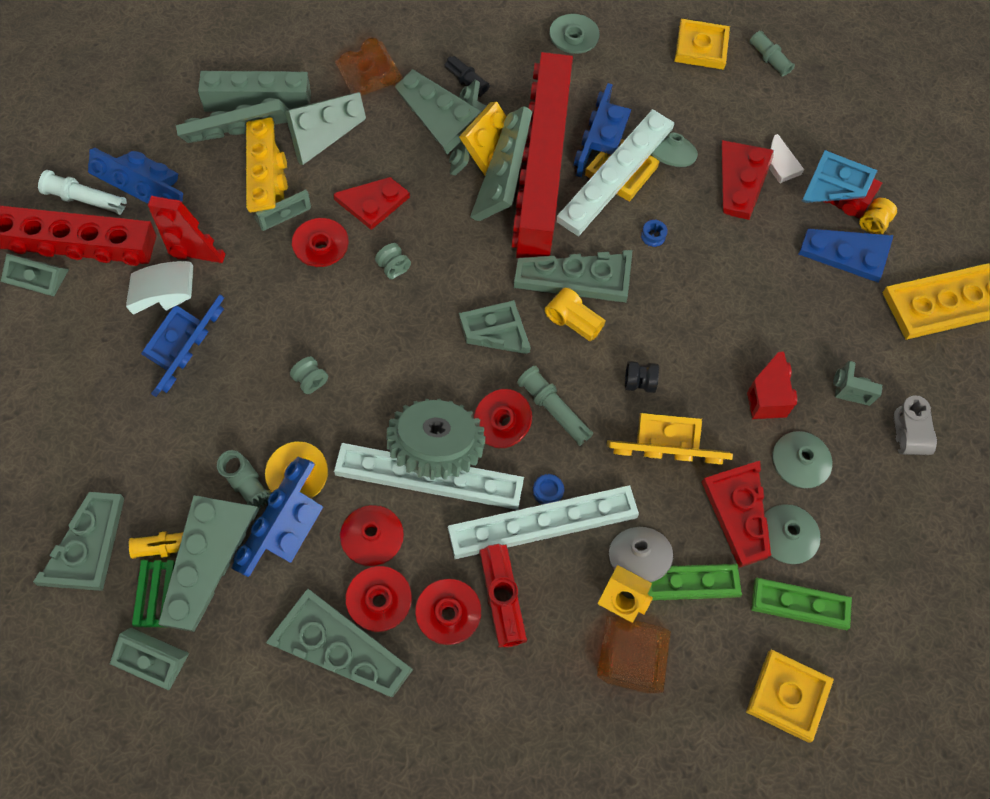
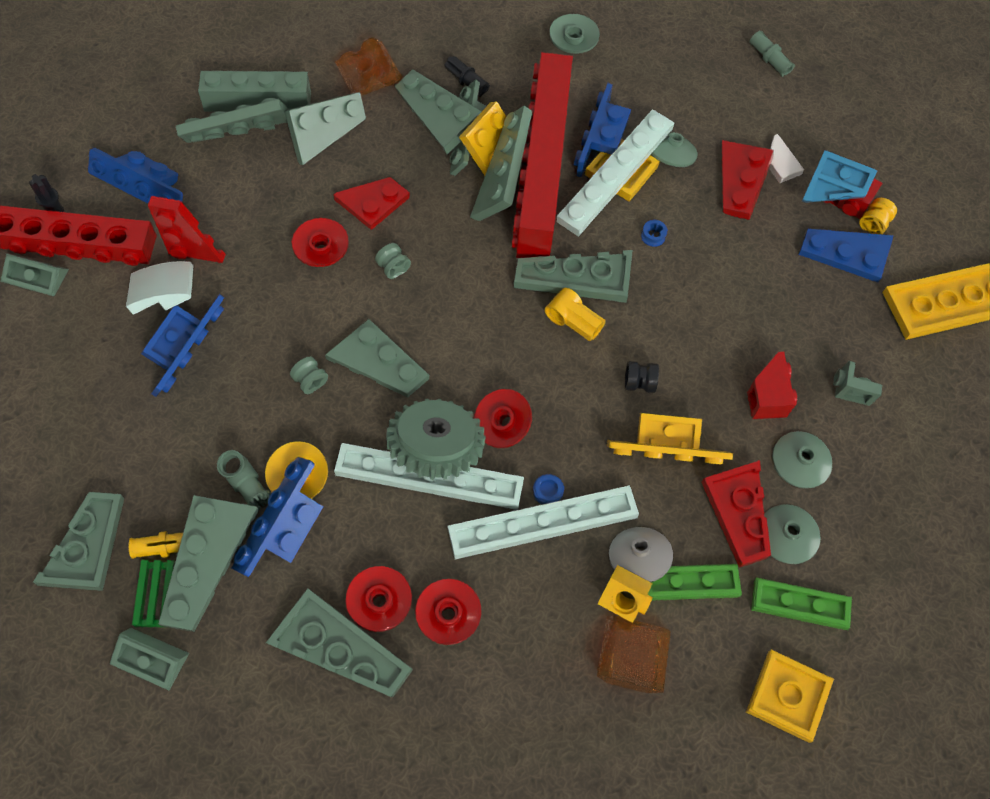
(45, 194): none -> black axle
(71, 190): light aqua pin -> none
(263, 167): yellow bracket -> none
(283, 210): sand green slope -> none
(371, 549): red dish -> none
(378, 358): none -> sand green wing
(495, 327): sand green wing -> none
(505, 614): red piece -> none
(545, 395): sand green pin -> none
(702, 44): yellow plate -> none
(915, 427): light grey piece -> none

